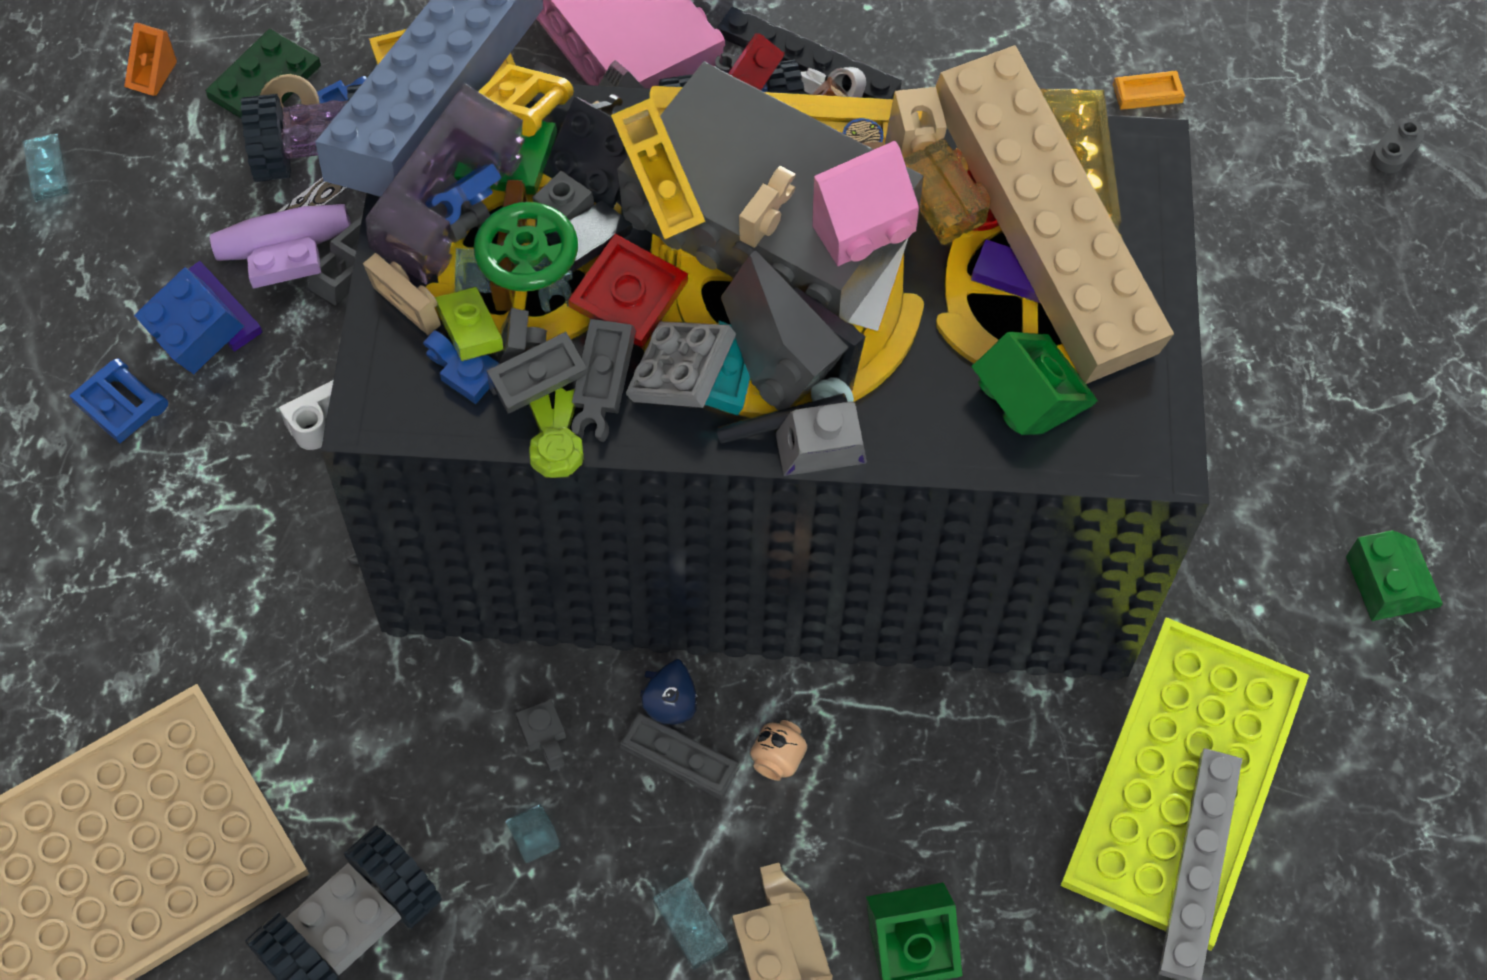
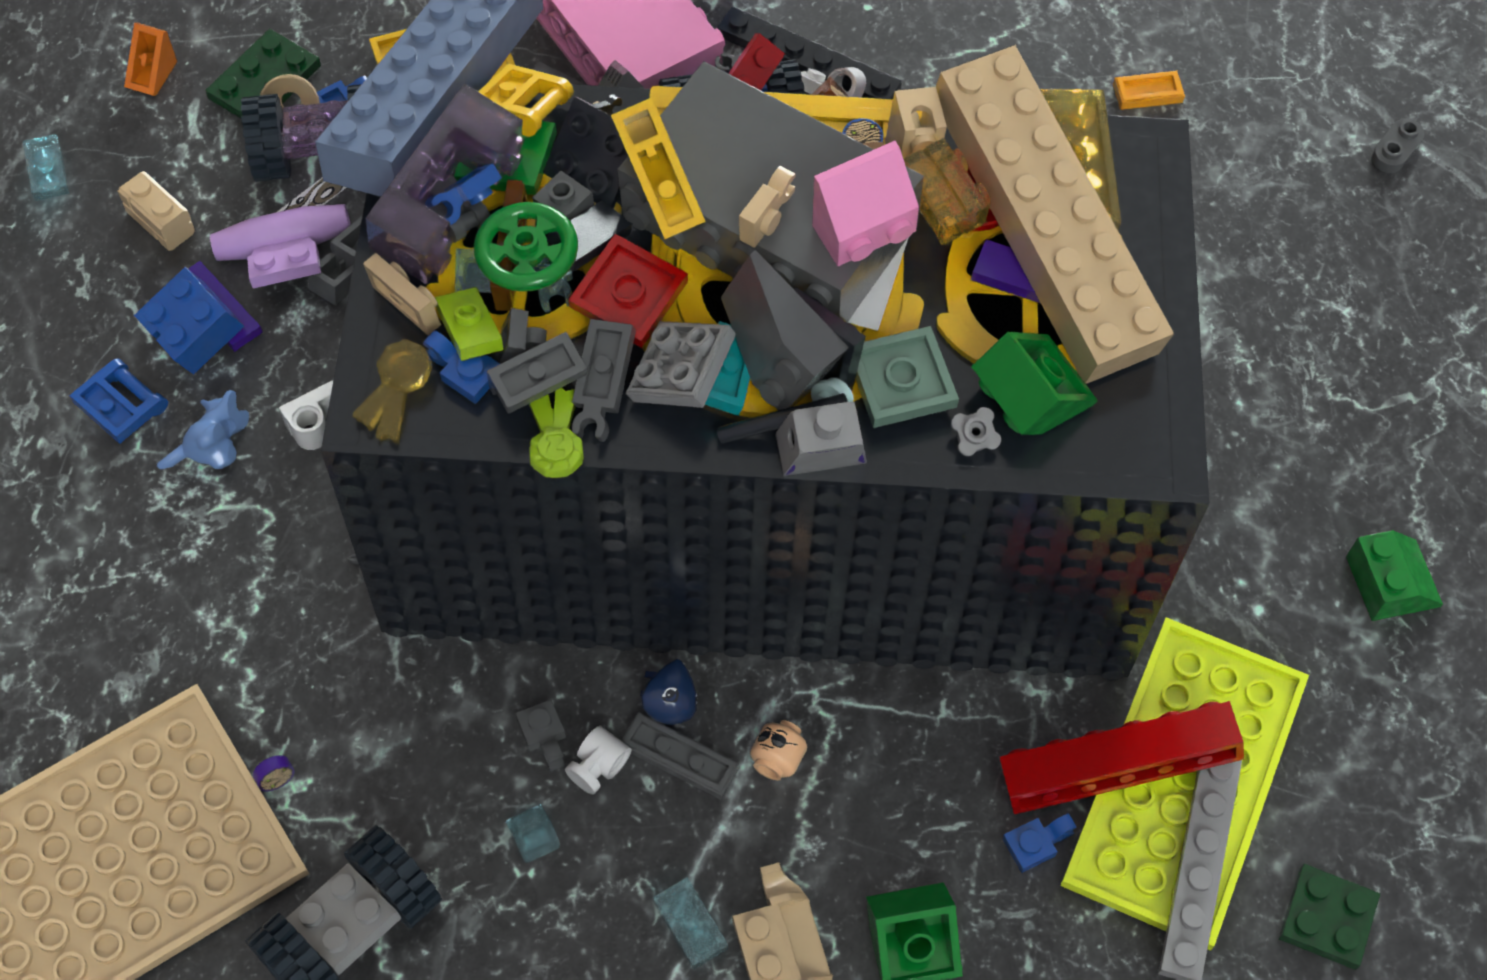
(156, 210): none -> tan brick
(209, 438): none -> medium blue animal
(273, 773): none -> tile
(402, 369): none -> clear yellow piece
(600, 755): none -> white piece
(904, 377): none -> sand green plate
(983, 421): none -> light grey plate
(1033, 843): none -> blue plate
(1122, 757): none -> red brick
(1329, 916): none -> dark green plate

